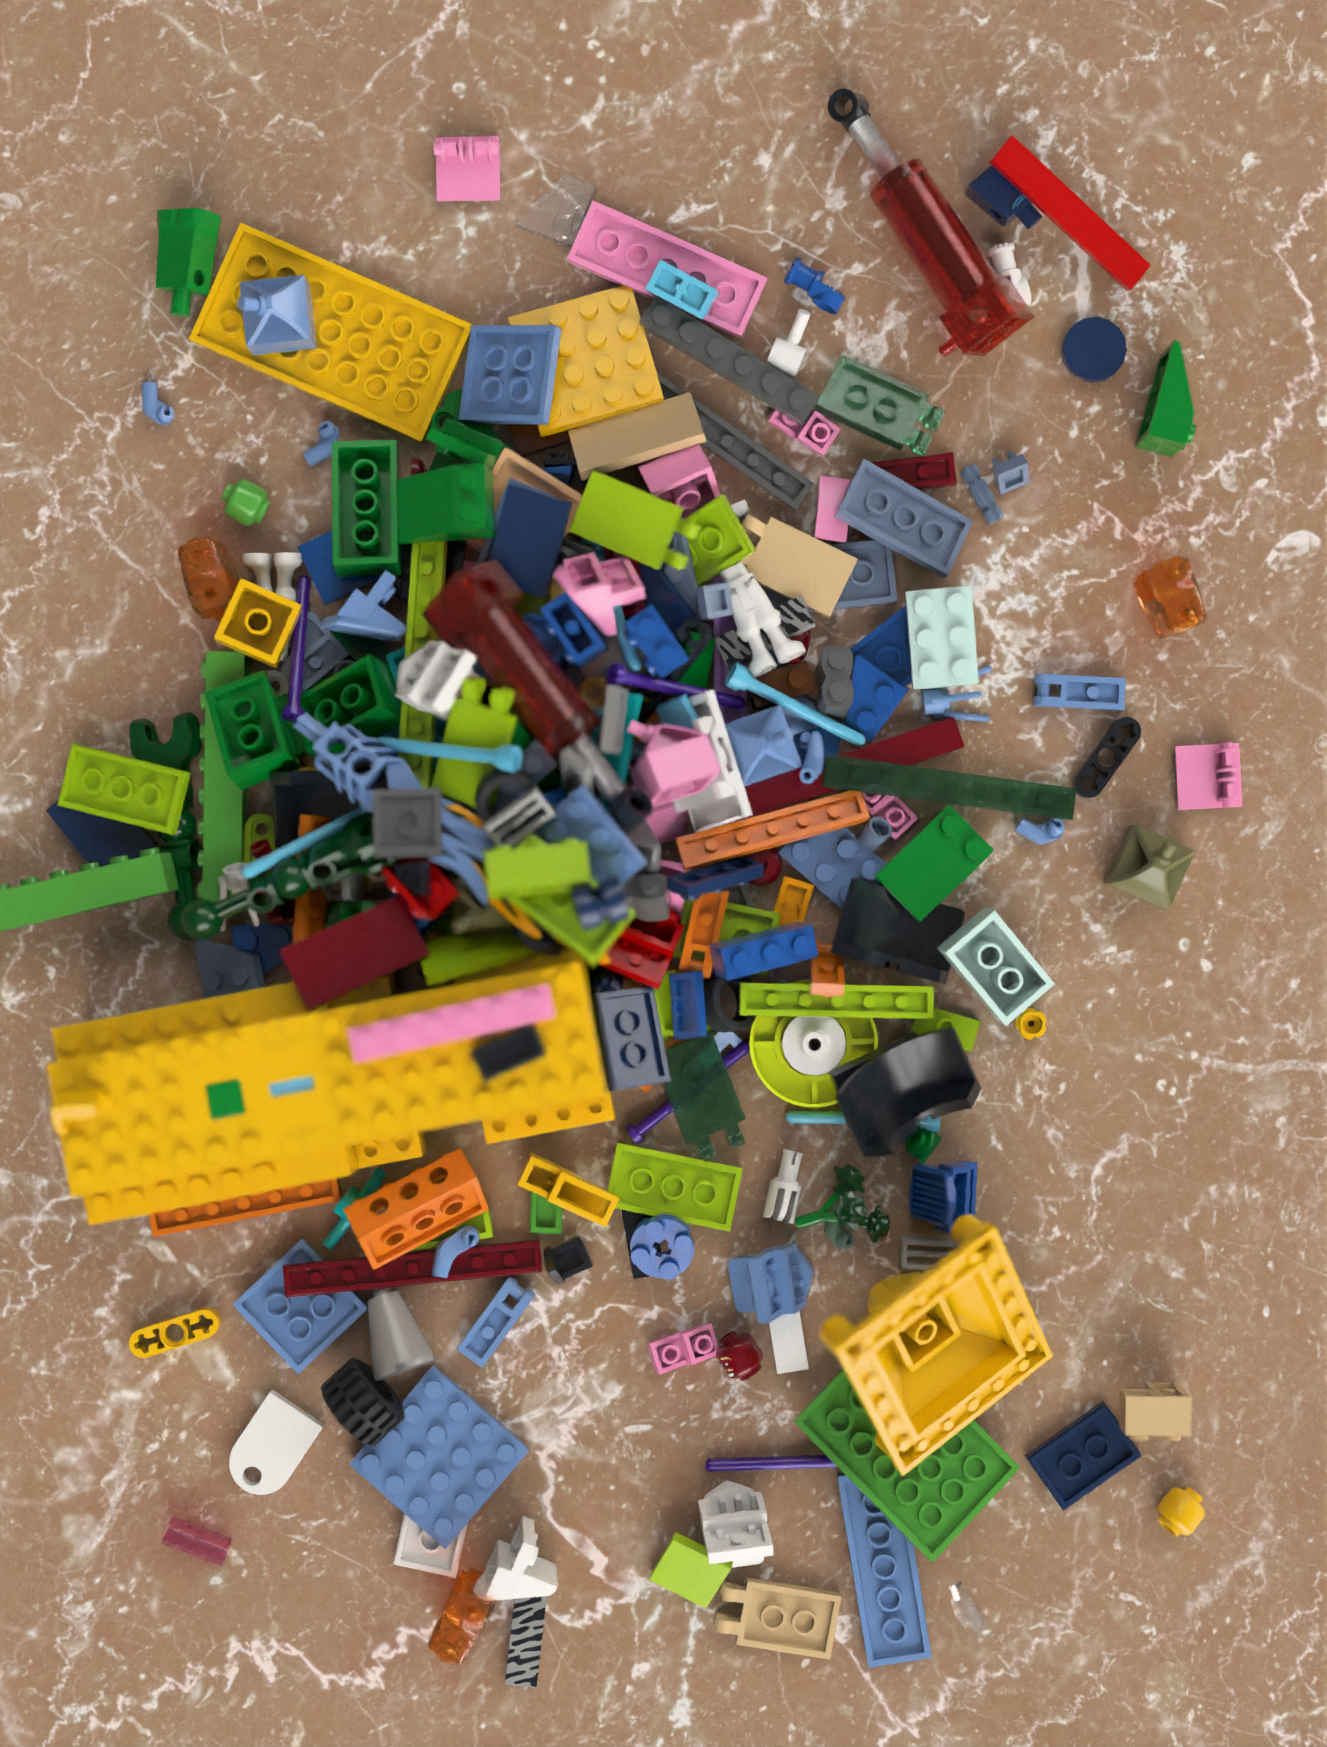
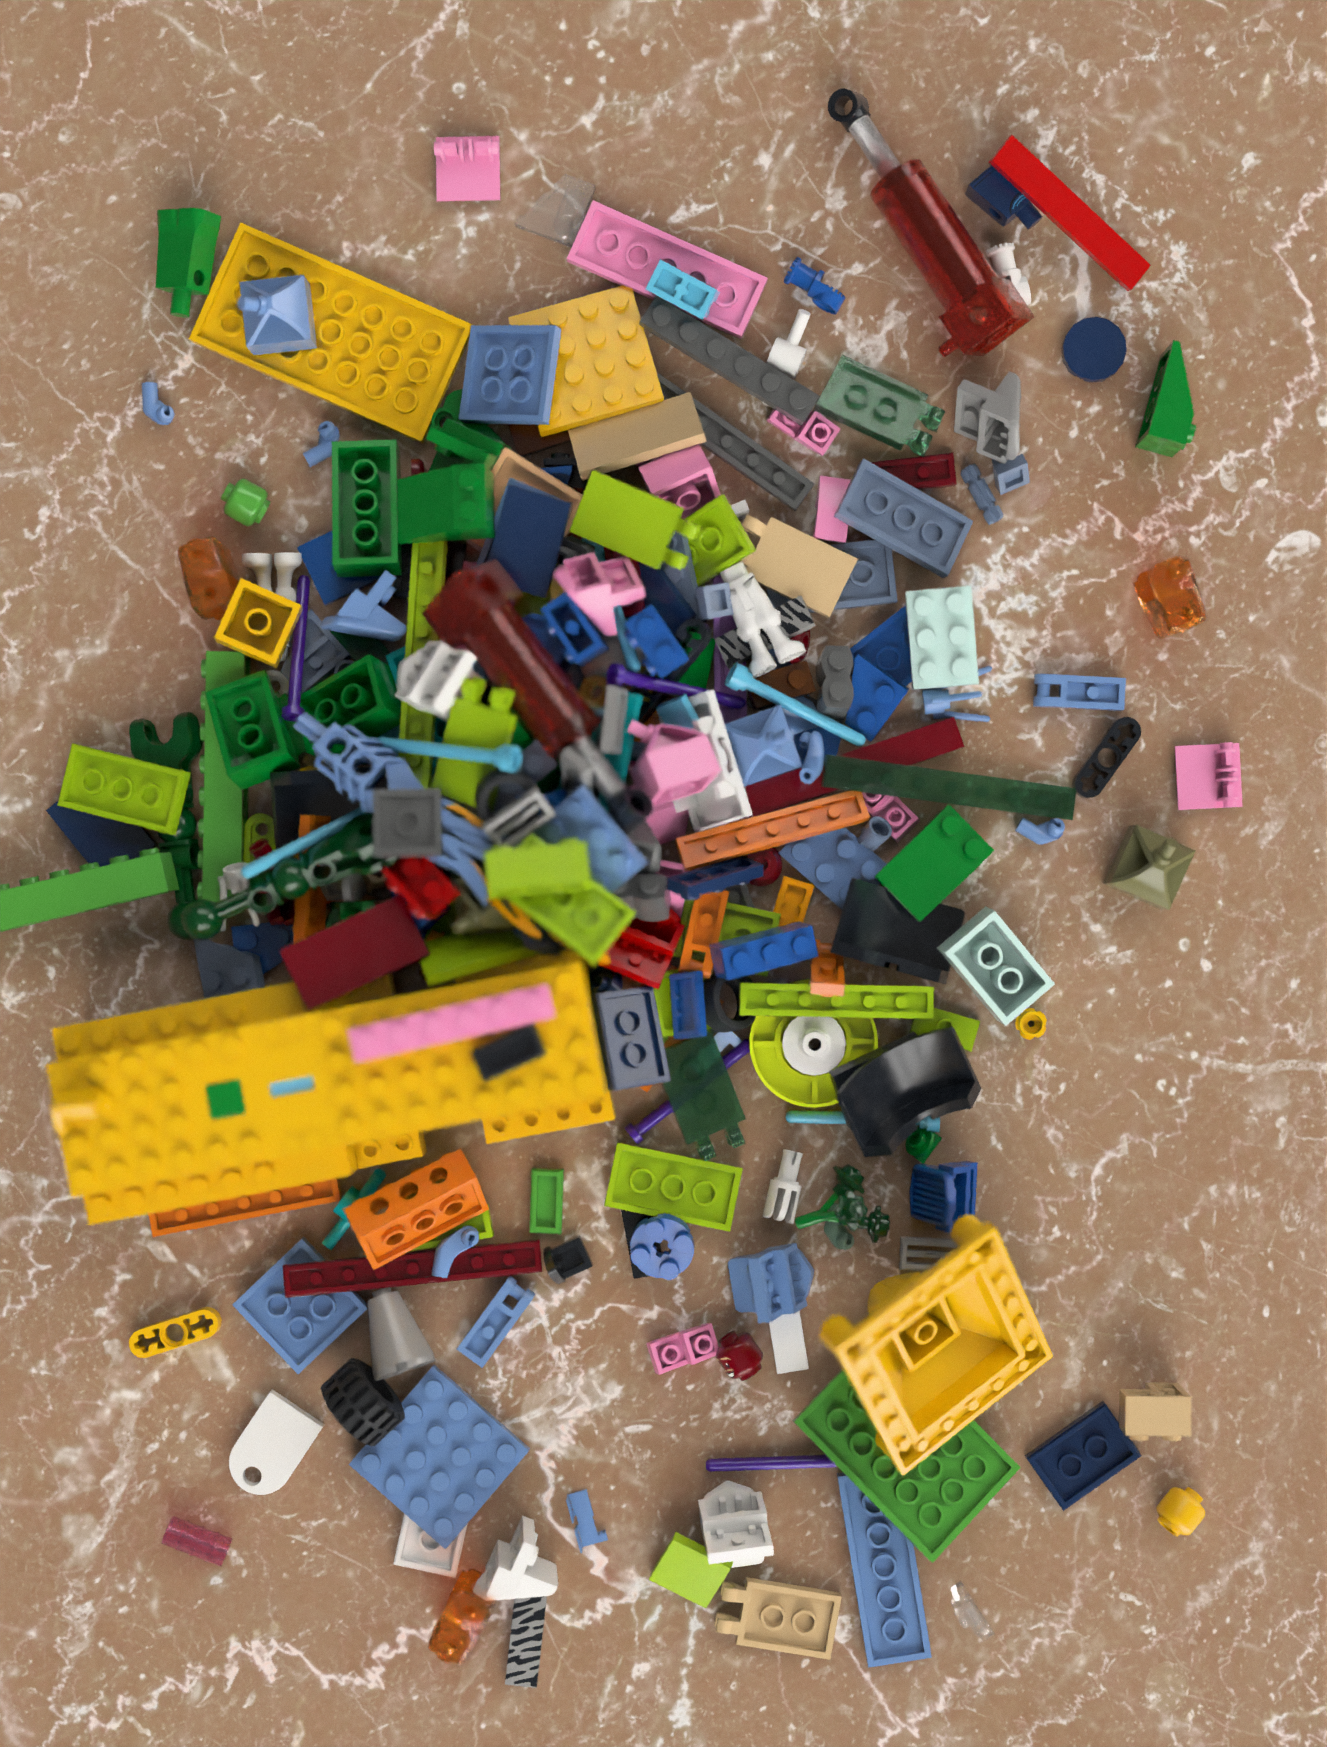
(415, 877): black tile -> none
(567, 1189): yellow slope -> none
(584, 1513): none -> medium blue piece
(600, 903): dark blue wheel -> none
(990, 417): none -> light grey piece

